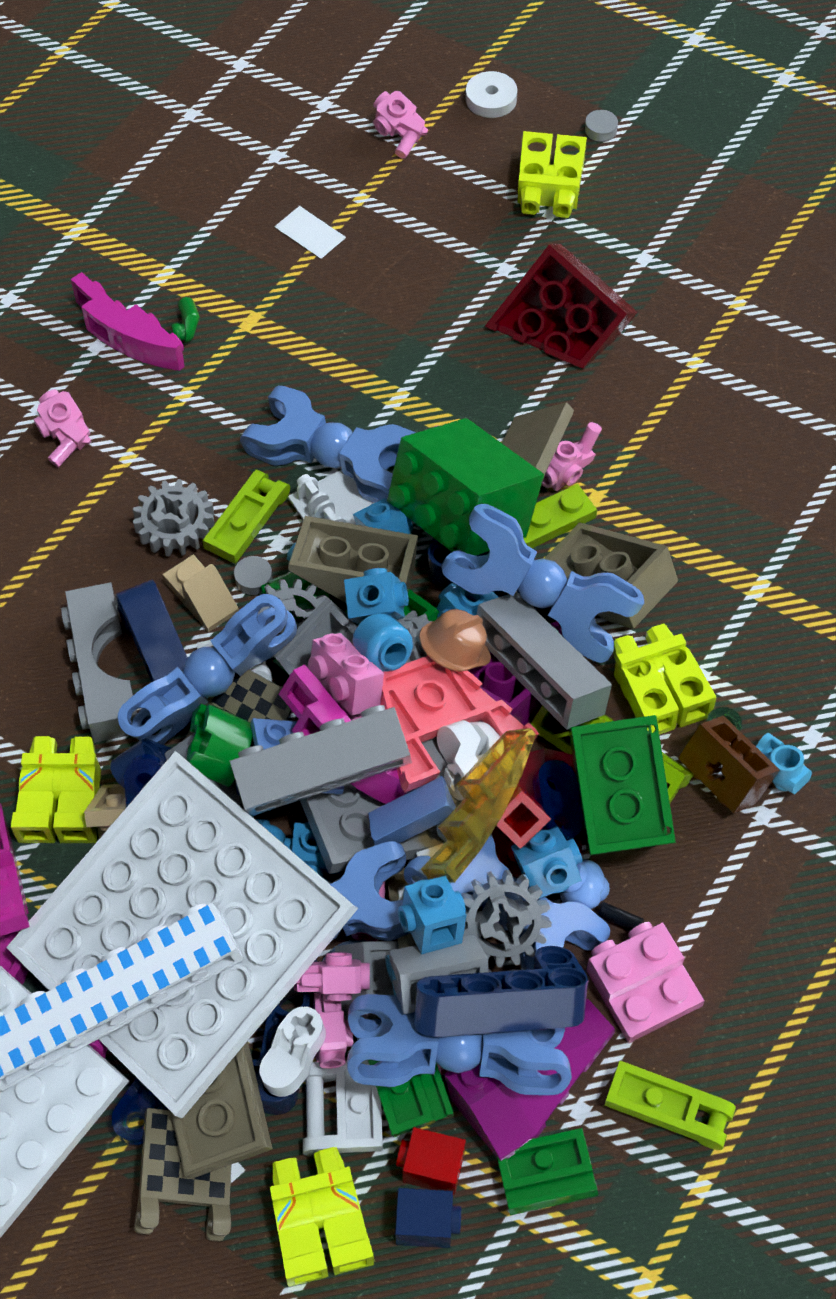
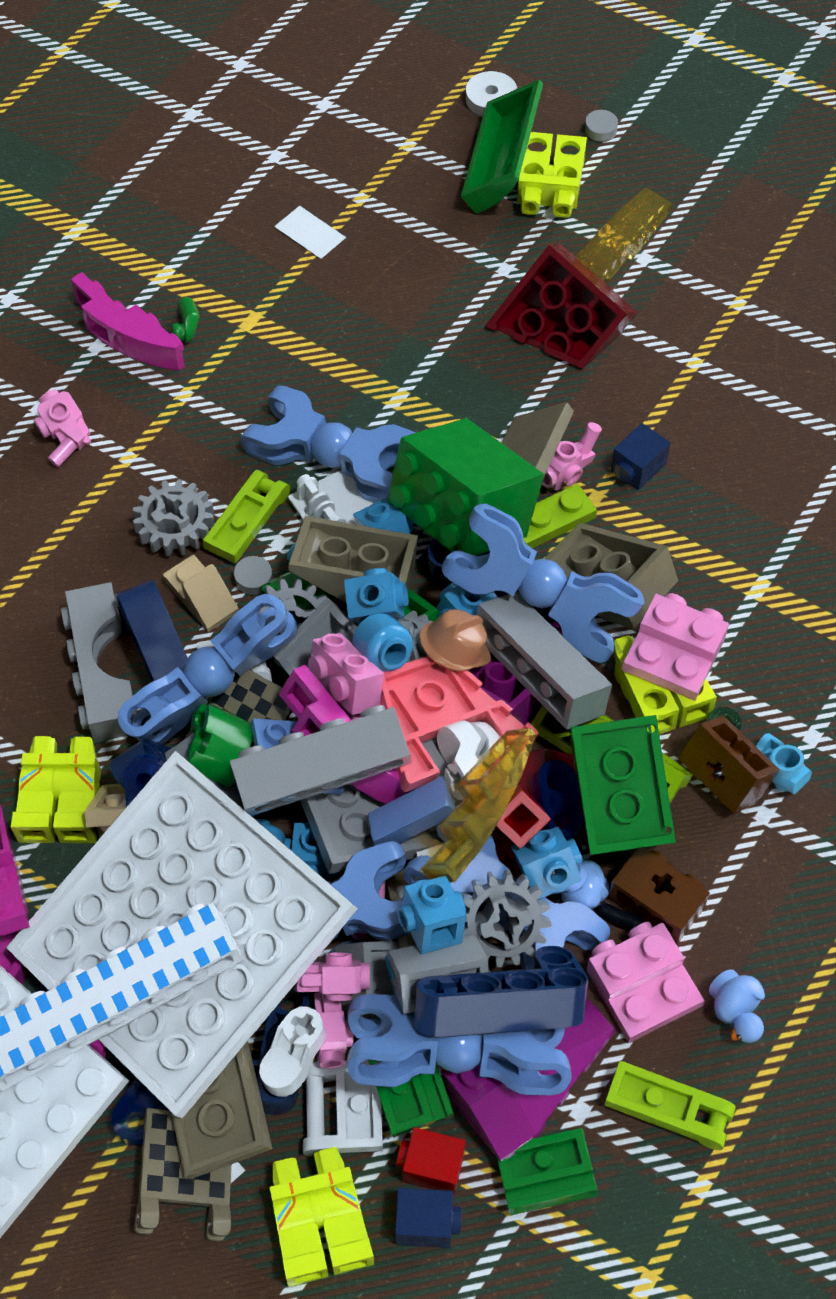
(398, 115): bright pink piece -> none
(501, 147): none -> green slope
(624, 234): none -> clear yellow slope
(640, 456): none -> dark blue brick
(645, 876): none -> reddish brown brick
(676, 645): none -> bright pink plate
(734, 1003): none -> light blue animal

